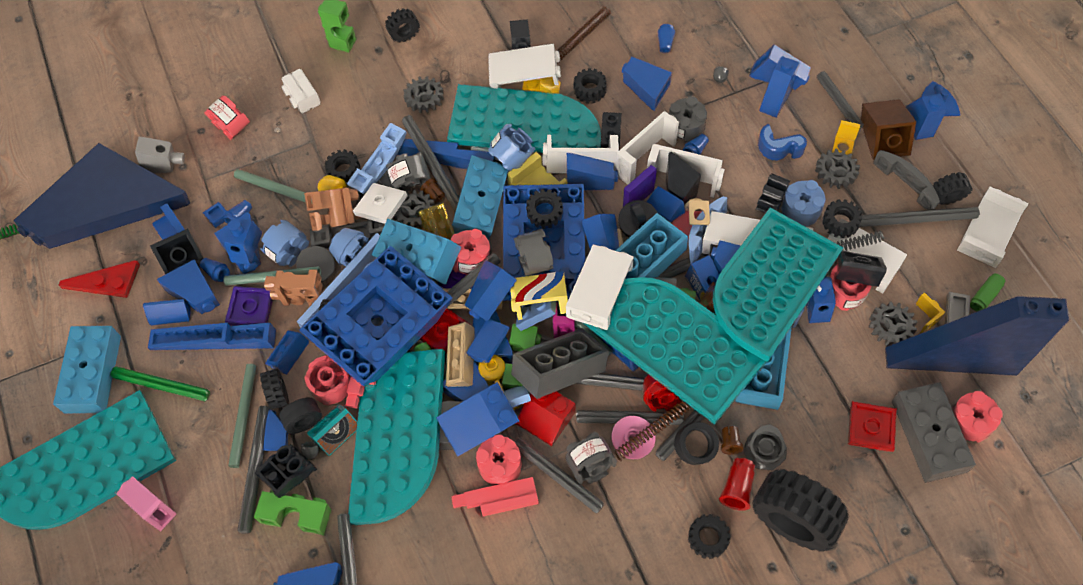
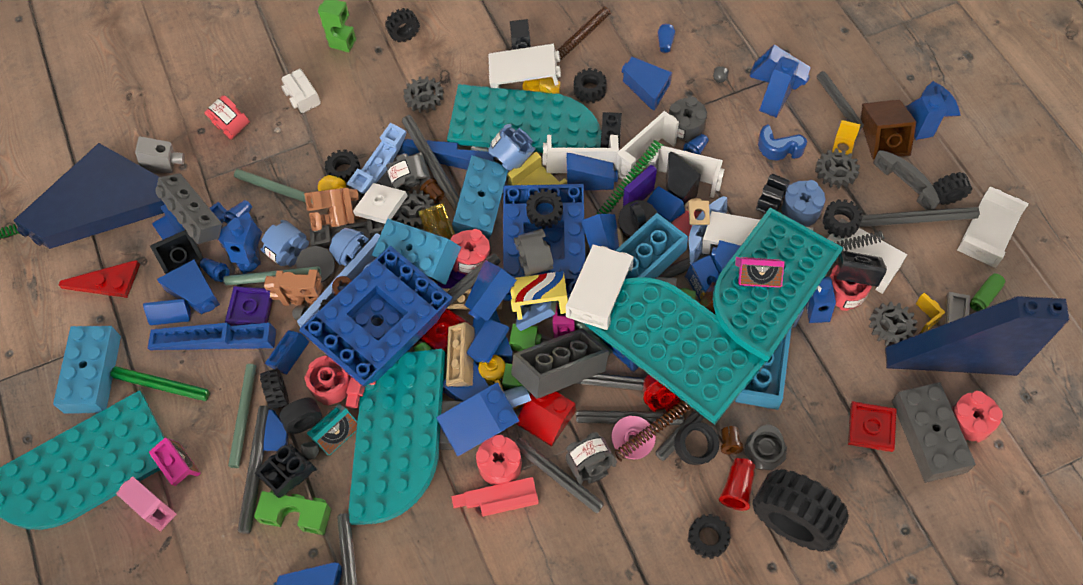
(173, 461): none -> dark pink panel
(188, 208): none -> dark grey brick
(298, 311): none -> dark grey hinge
(341, 280): none -> reddish brown bush
(631, 179): none -> green piece
(760, 272): none -> panel

